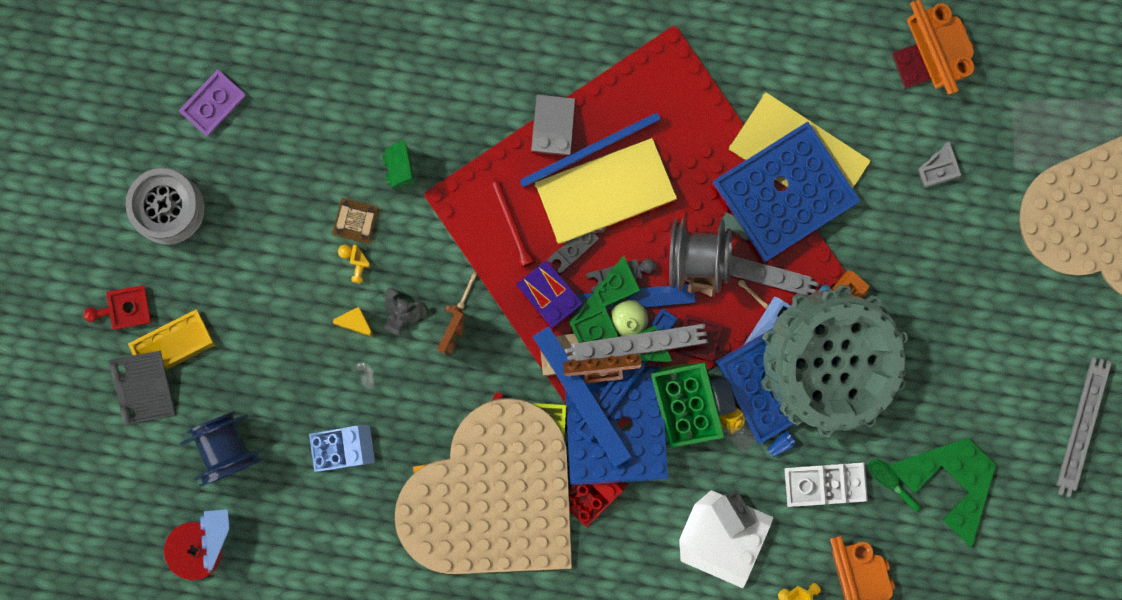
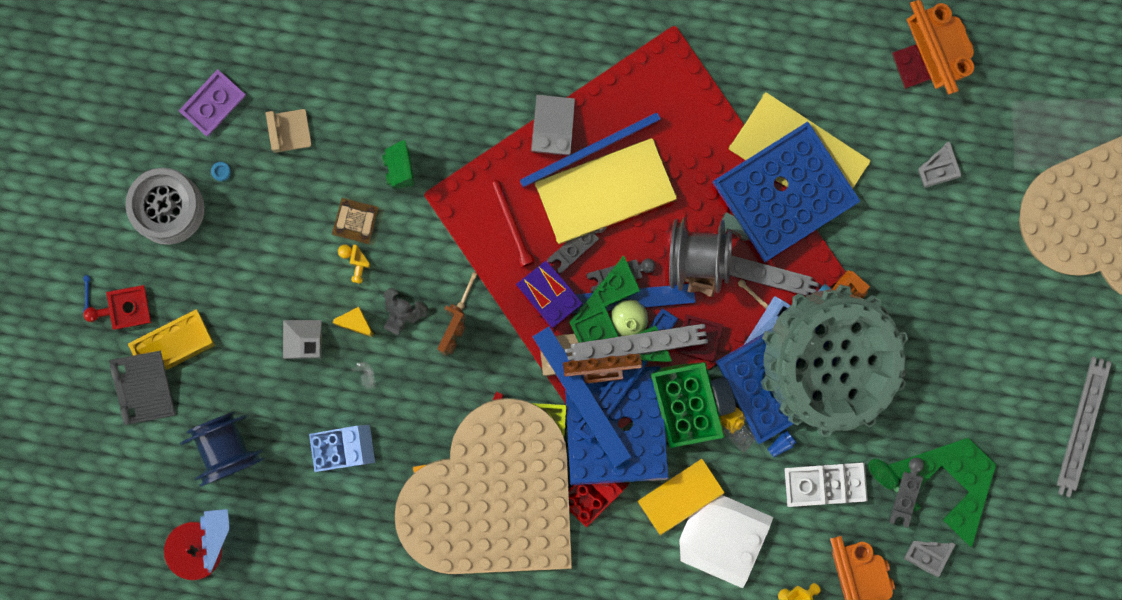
(86, 278): none -> blue hinge
(220, 171): none -> dark azure tile
(288, 130): none -> tan bracket
(302, 339): none -> light grey slope
(681, 497): none -> yellow slope
(733, 513): panel -> none
(907, 492): none -> dark grey plate
(929, 555): none -> light grey wing

